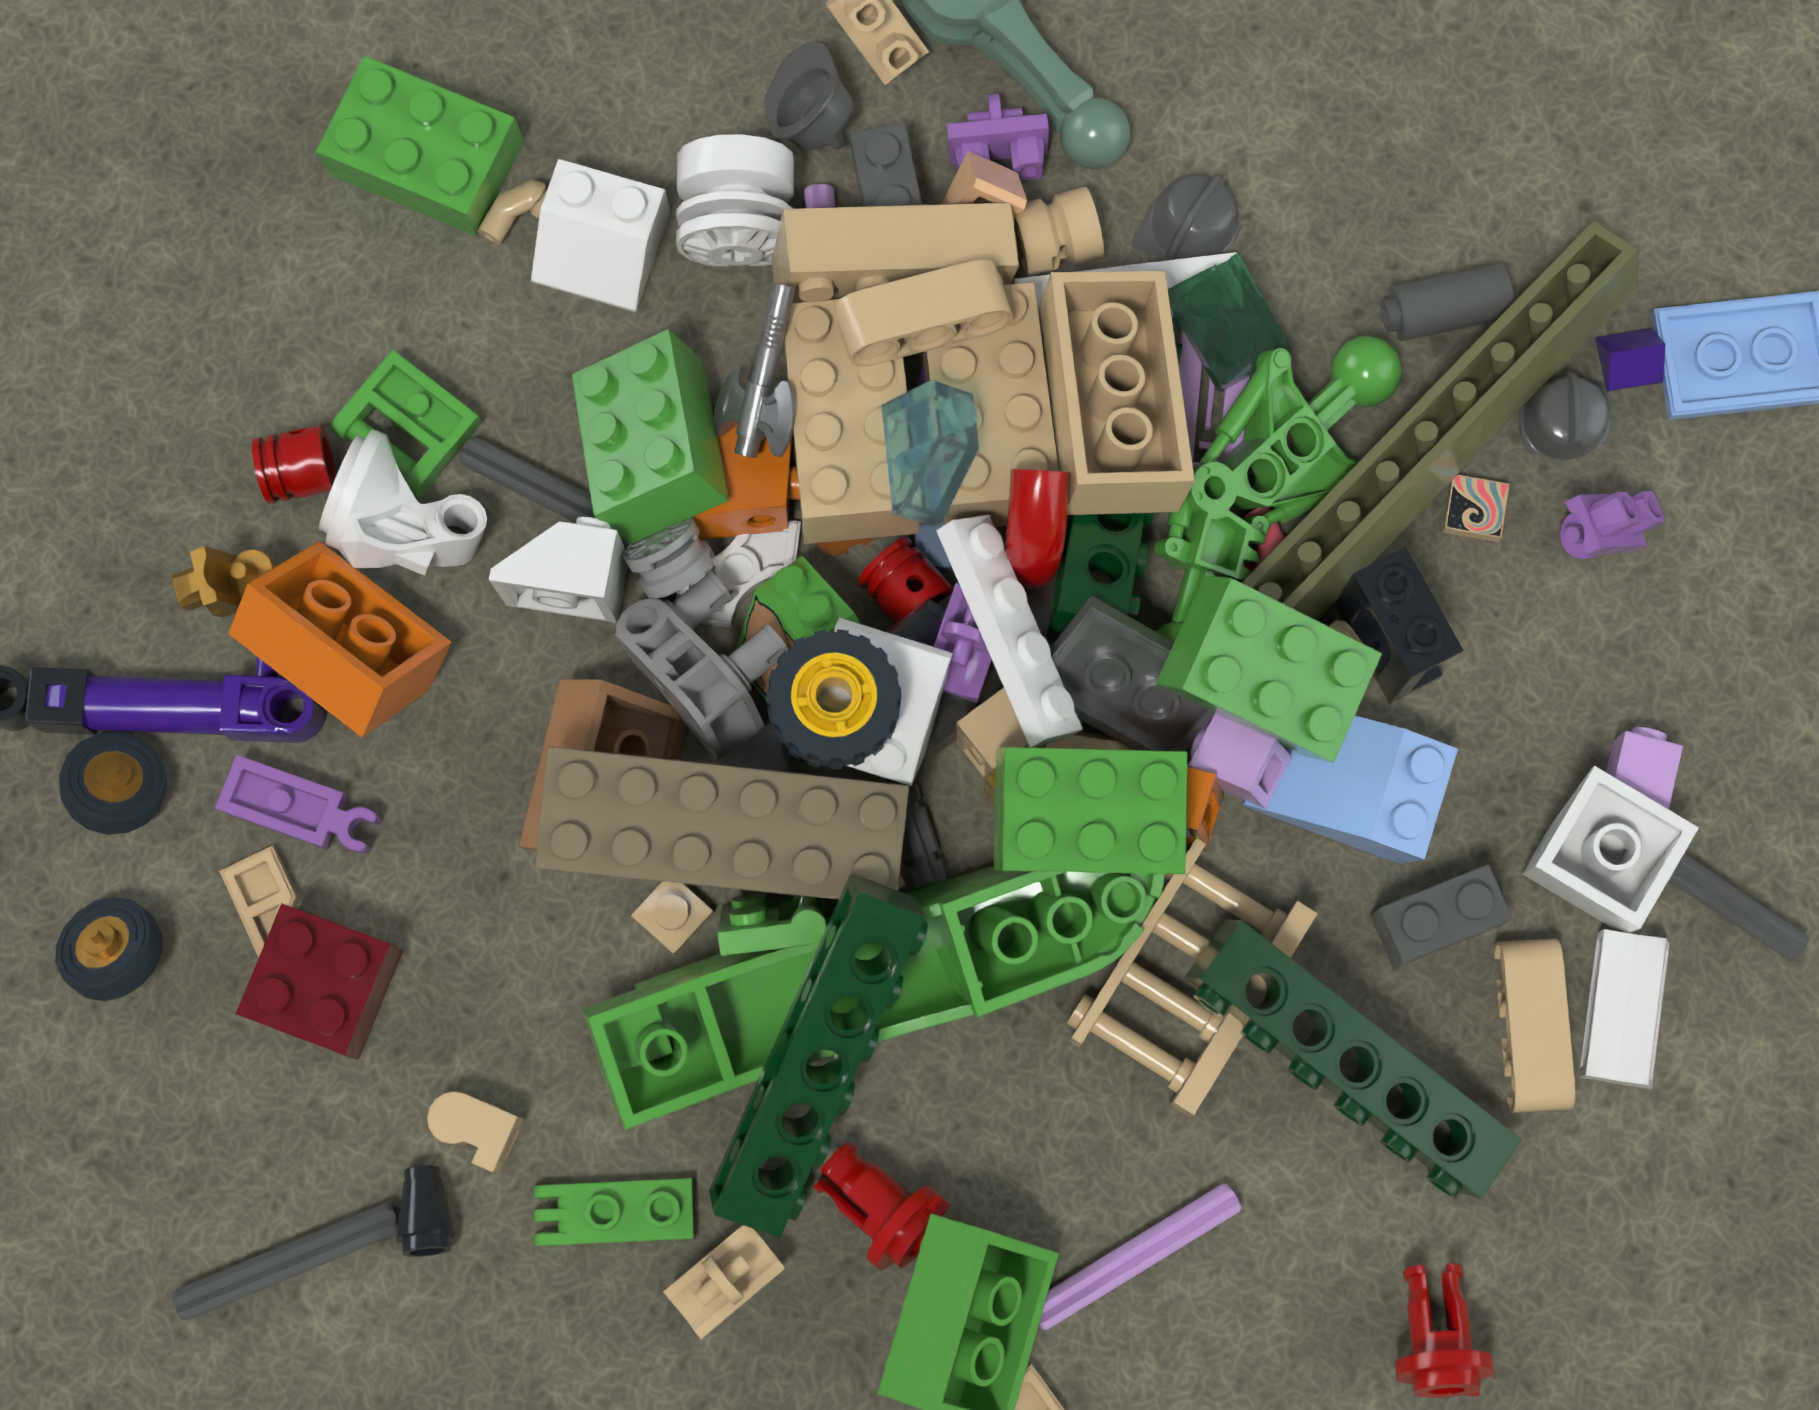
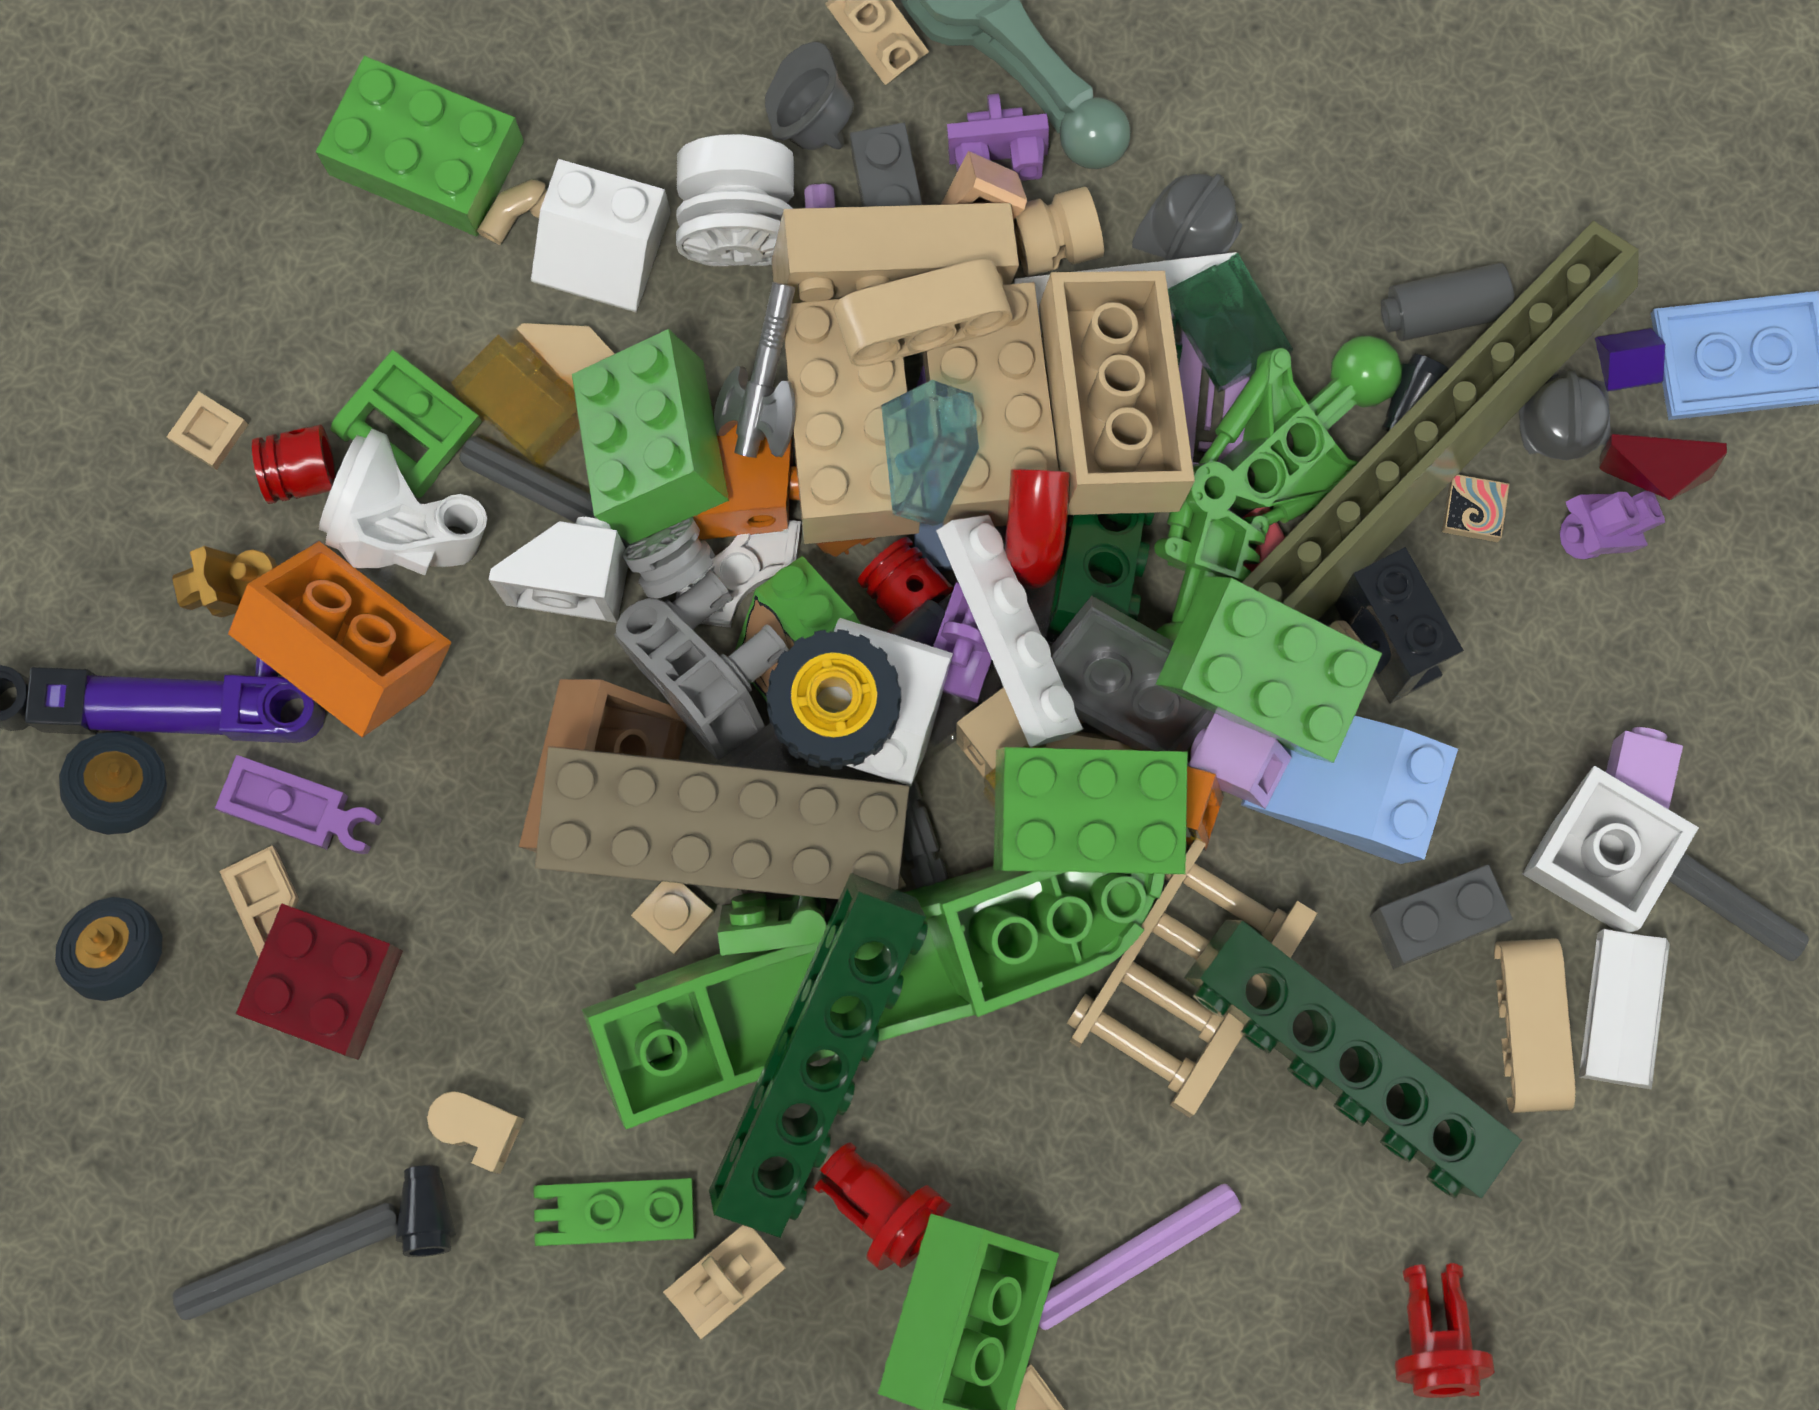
(207, 430): none -> tan tile
(519, 400): none -> clear yellow brick
(565, 347): none -> tan tile
(1416, 380): none -> black cone
(1661, 464): none -> dark red slope

